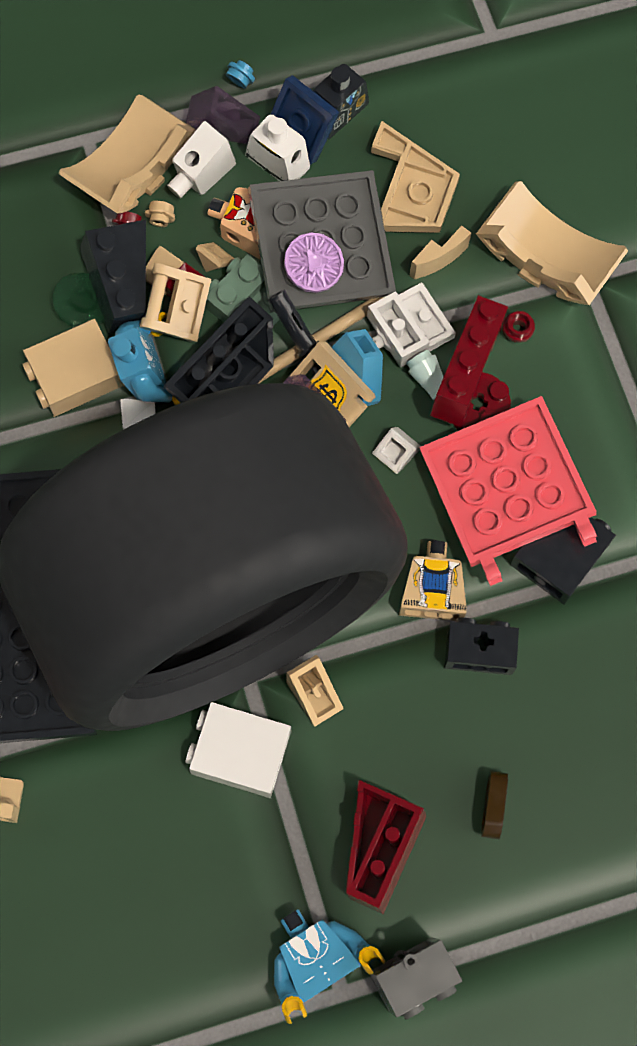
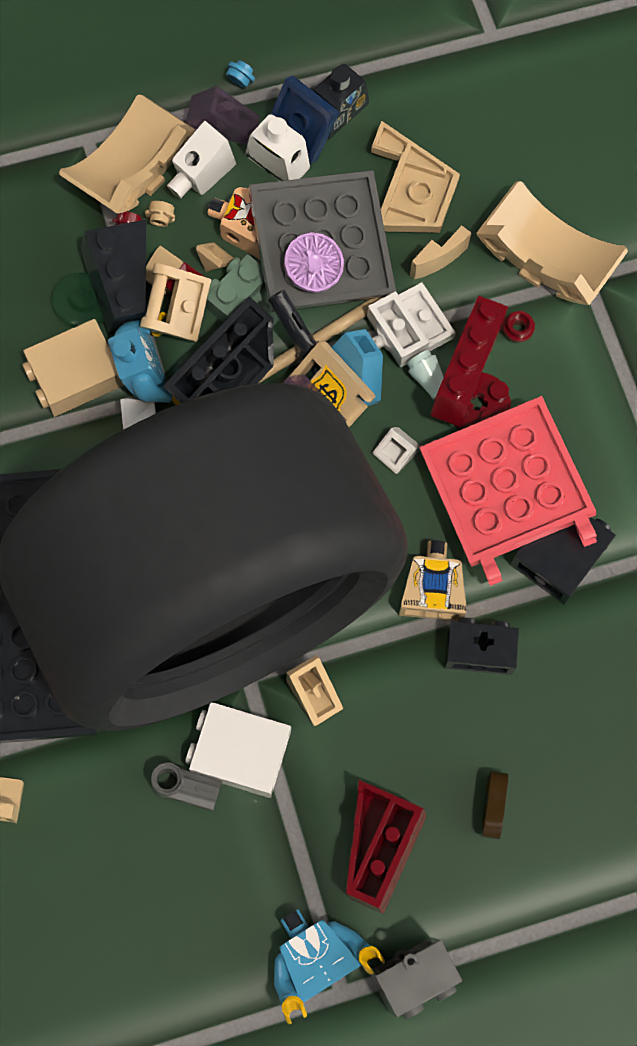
(190, 787): none -> dark grey piece

